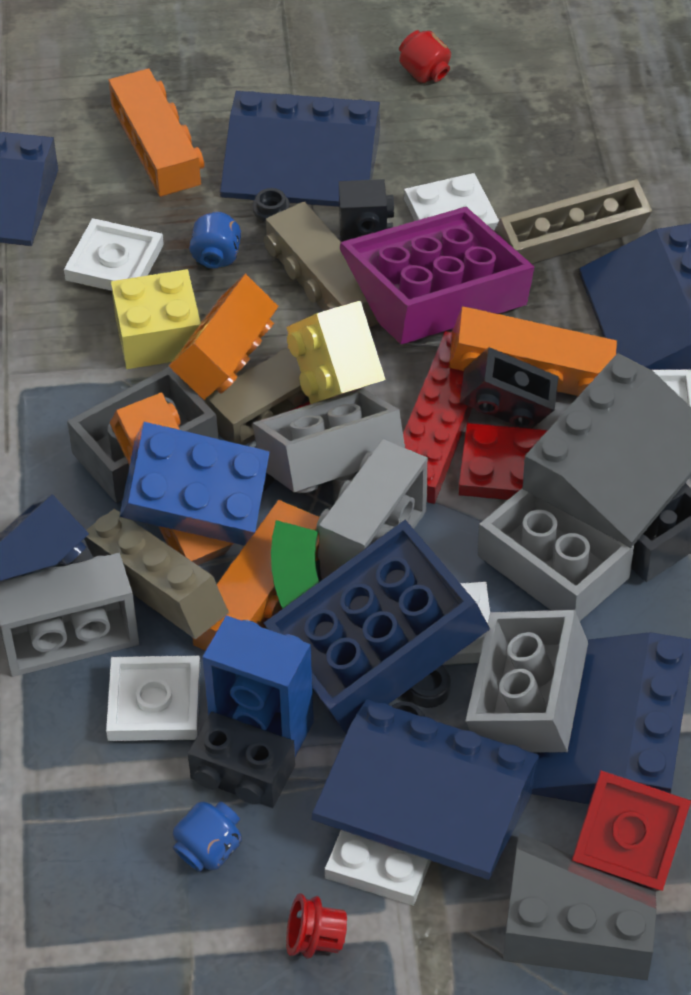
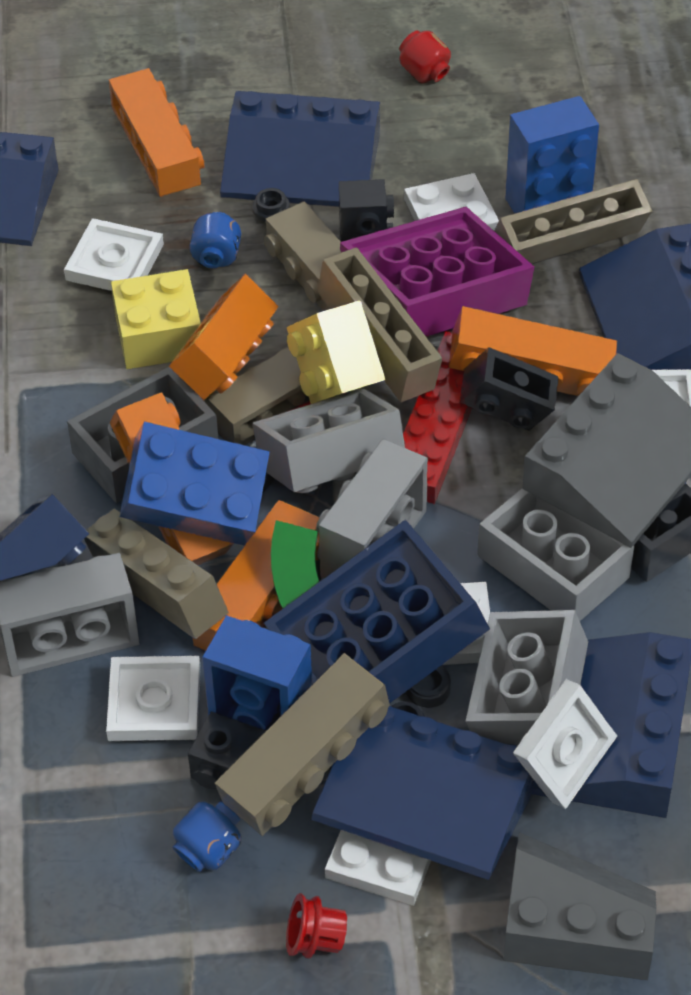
(303, 745): none -> dark tan brick
(402, 348): none -> dark tan brick
(495, 460): red plate -> none
(551, 154): none -> blue brick
(565, 743): none -> white plate
(631, 830): red plate -> none

